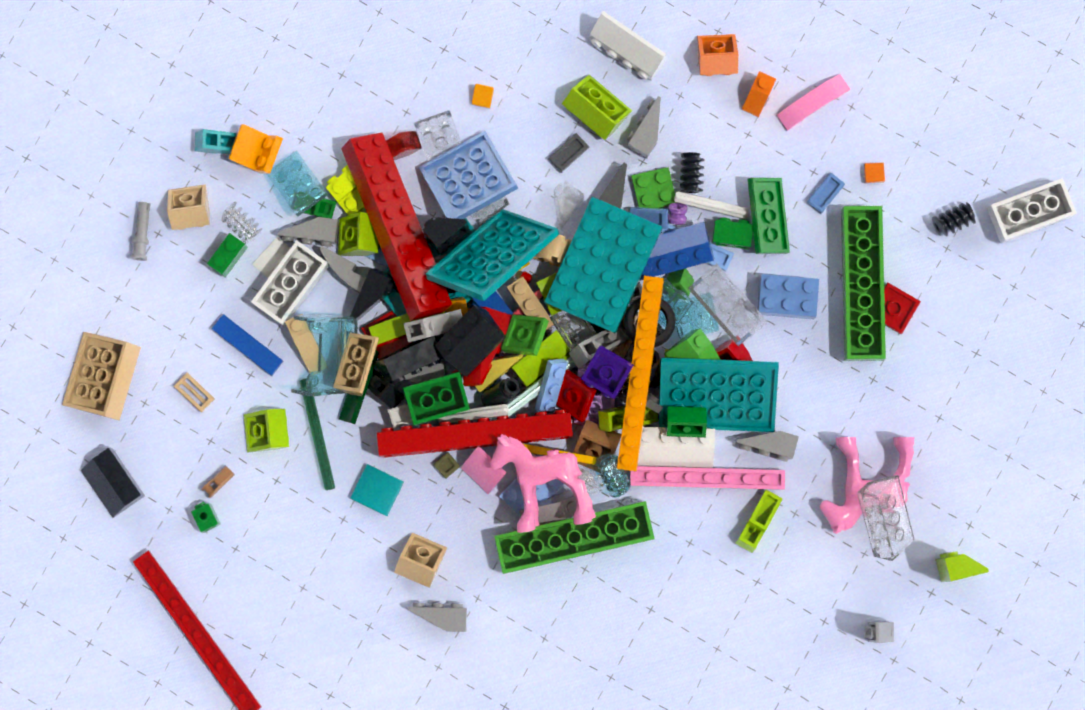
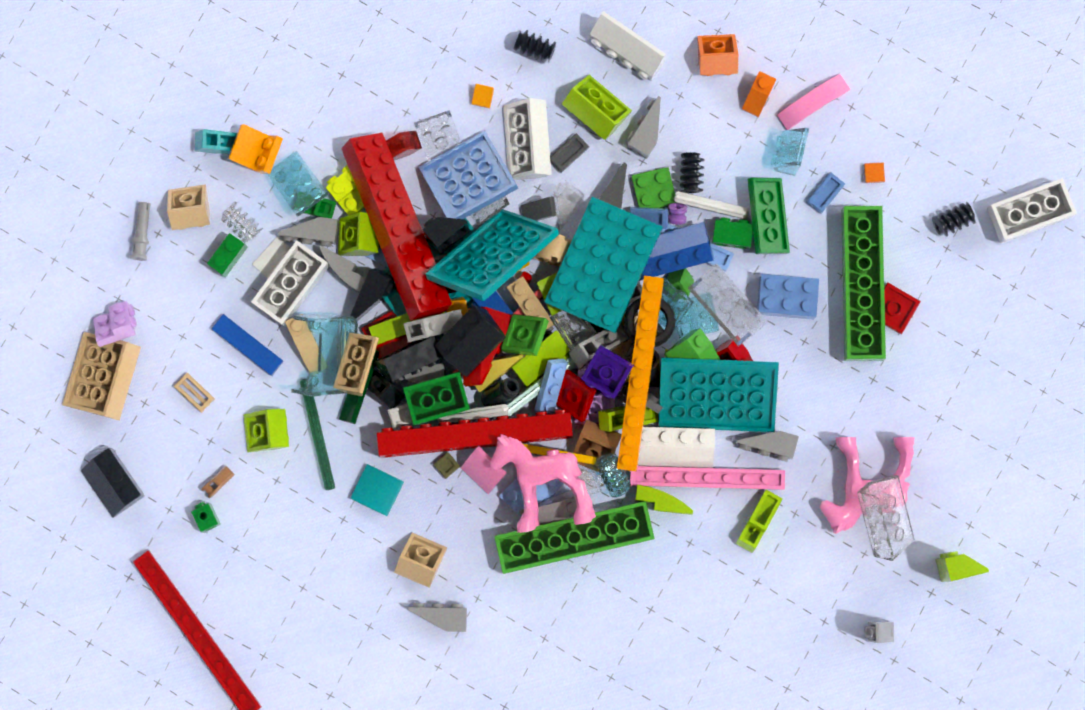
(115, 325): none -> lavender plate
(527, 139): none -> white slope
(535, 46): none -> black piece
(539, 209): none -> dark grey tile
(662, 501): none -> lime slope
(686, 421): green brick -> none
(790, 151): none -> clear light blue slope

